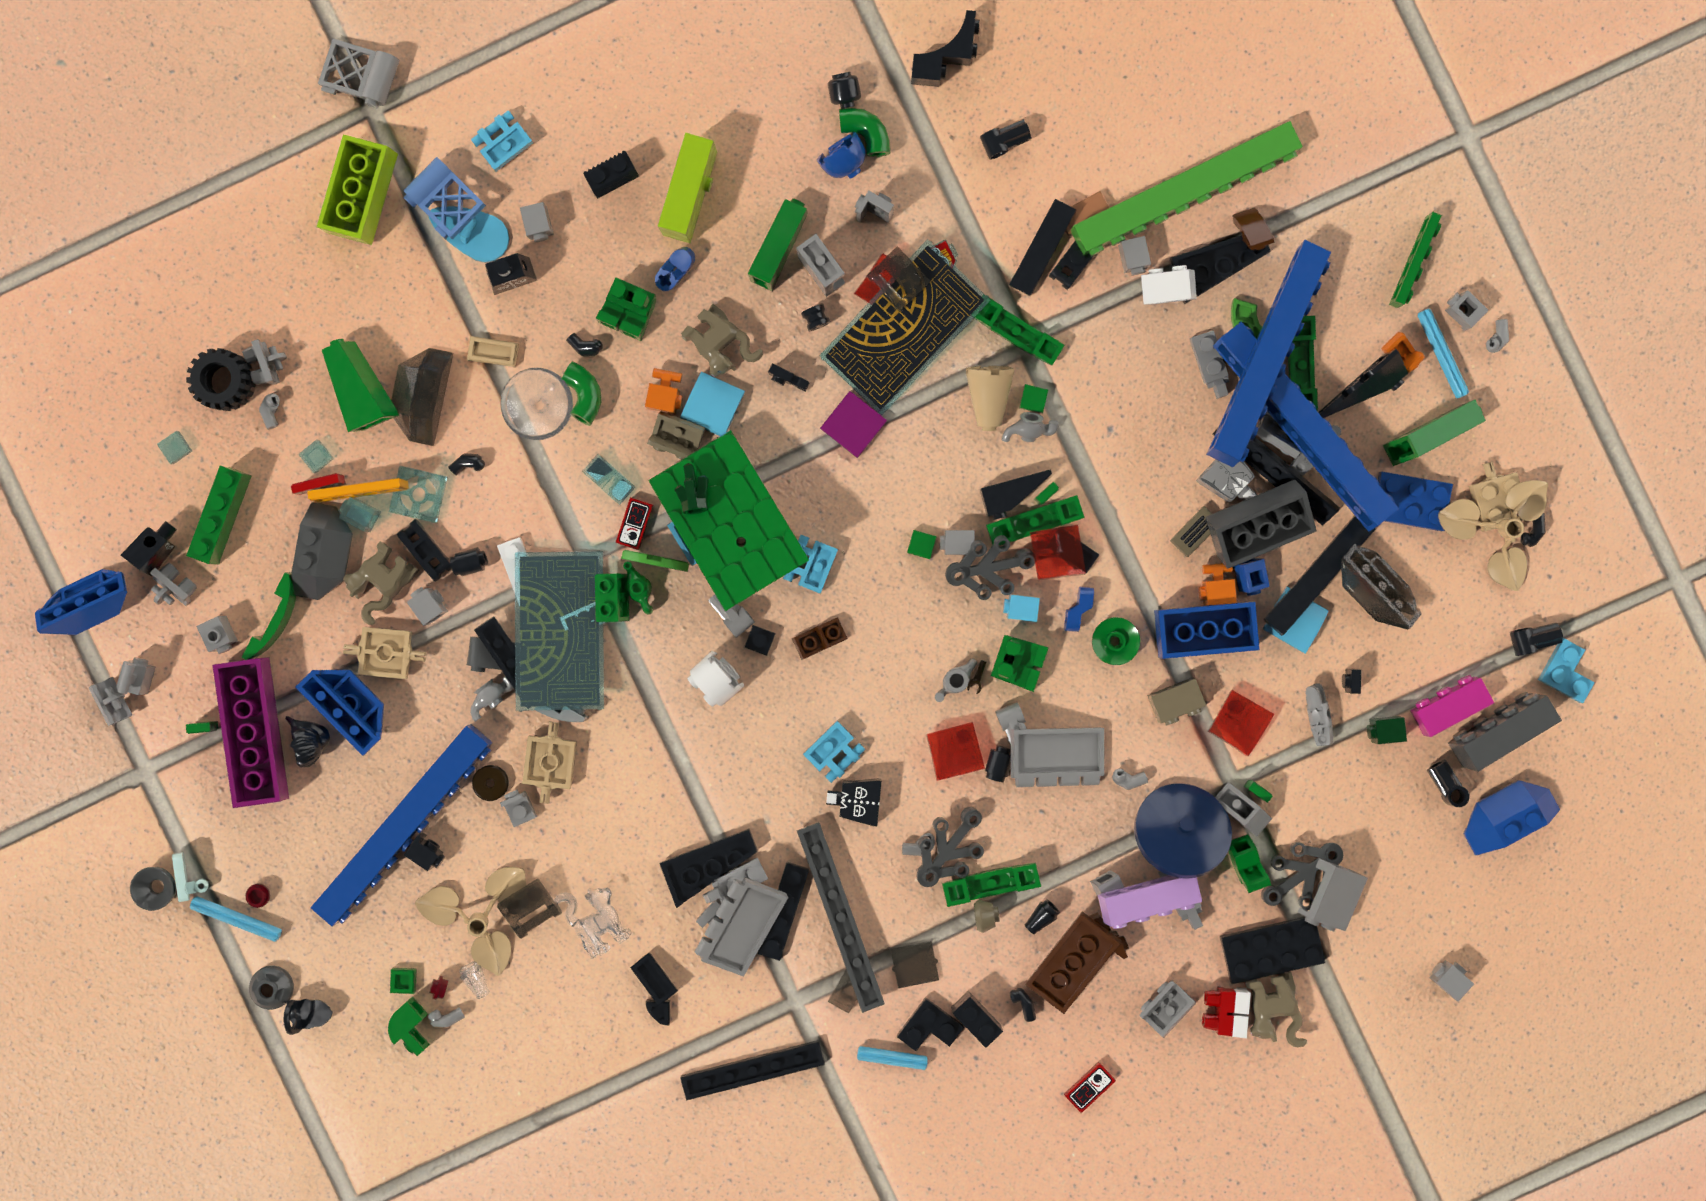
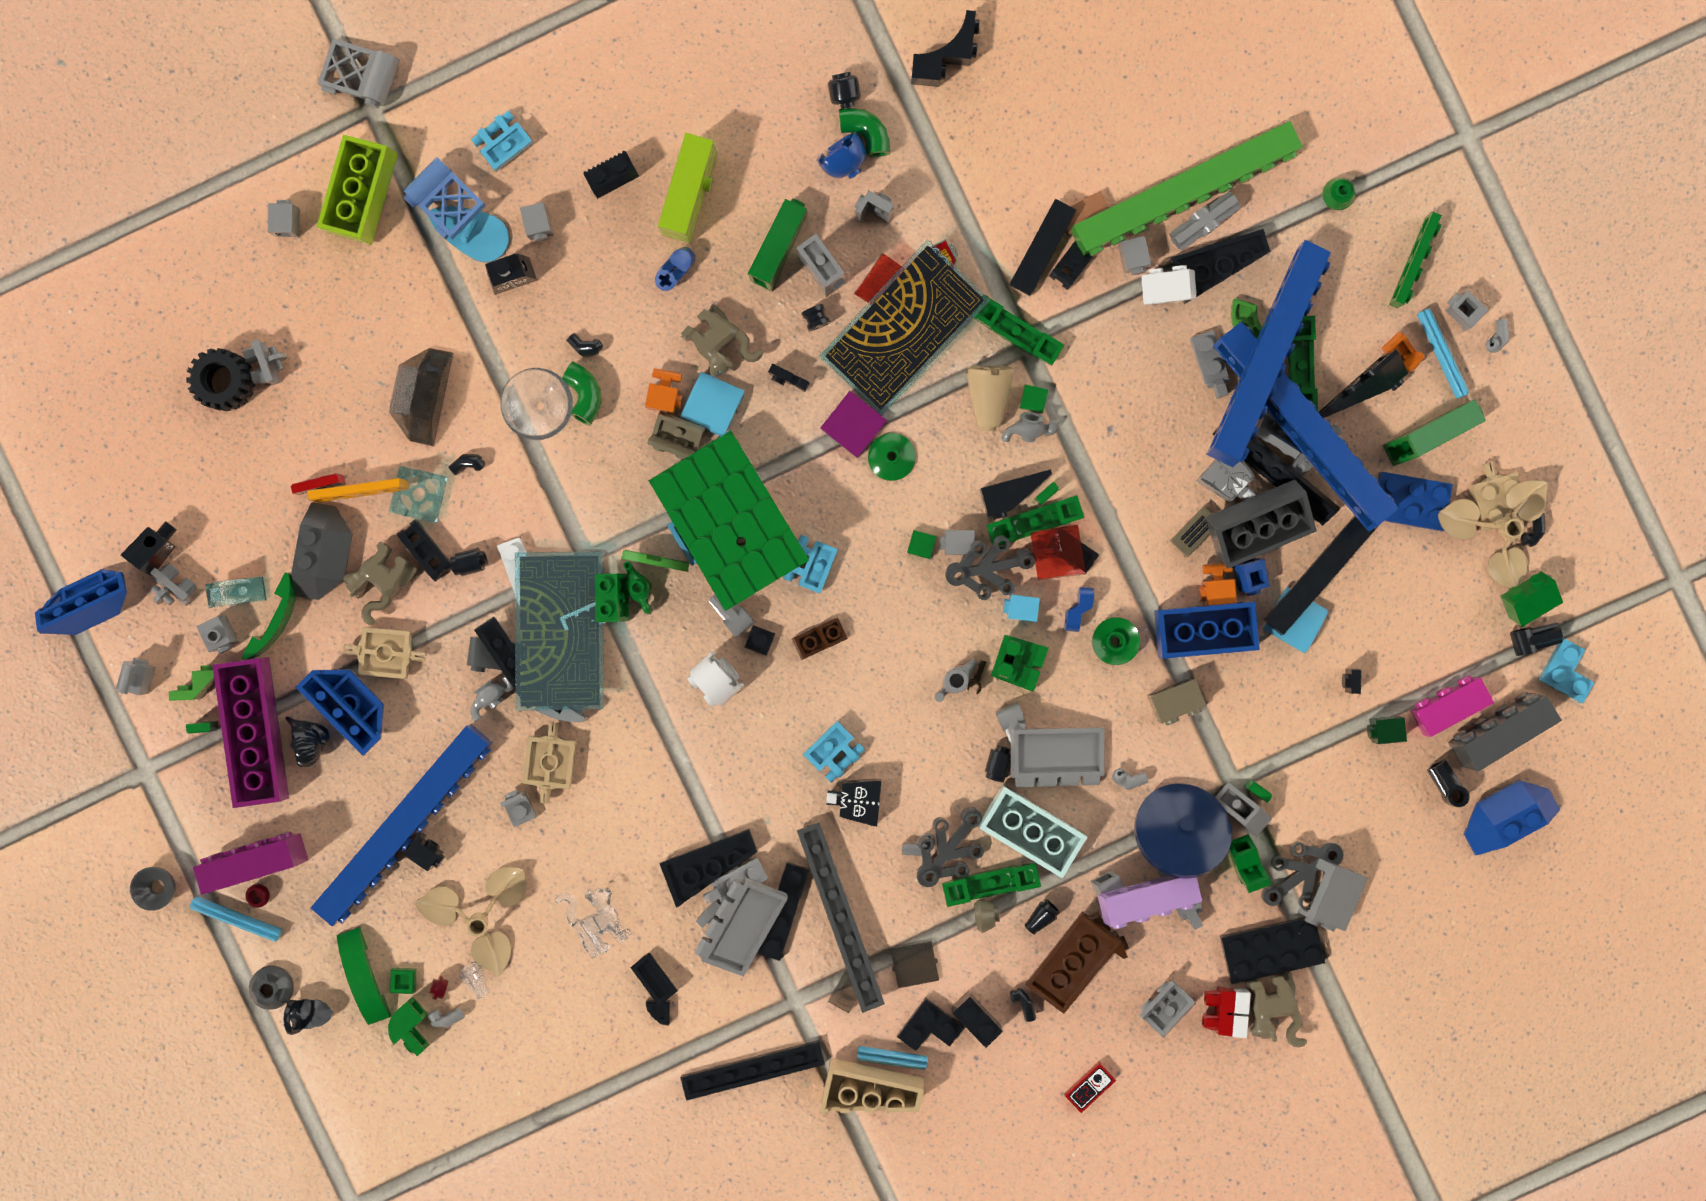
(110, 701): light grey hips -> none
(174, 447): clear light blue tile -> none
(183, 887): light aqua piece -> none
(202, 682): none -> bright green slope
(218, 515): green brick -> none
(235, 592): none -> clear light blue slope
(250, 862): none -> magenta brick
(267, 410): light grey arm -> none
(283, 219): none -> light grey brick
(316, 456): clear light blue tile -> none
(357, 387): green slope -> none
(359, 514): clear light blue brick -> none
(361, 977): none -> green slope
(427, 605): light grey brick -> none
(492, 351): tan tile -> none
(500, 783): dark brown piece -> none
(525, 902): clear smoke plate -> none
(608, 479): clear light blue slope -> none
(616, 309): green hips -> none
(634, 523): tile -> none
(695, 493): dark green rock -> none
(869, 1089): none -> tan wedge
(882, 465): none -> green dish
(905, 273): clear smoke plate -> none
(955, 751): clear red plate -> none
(999, 141): black piece -> none
(1032, 831): none -> light aqua brick
(1205, 221): none -> light grey piece
(1240, 722): clear red plate -> none
(1253, 228): reddish brown slope -> none
(1319, 715): light grey hinge -> none
(1333, 195): none -> green cone
(1378, 588): clear smoke wedge -> none
(1451, 979): light grey brick -> none
(1531, 599): none -> green brick

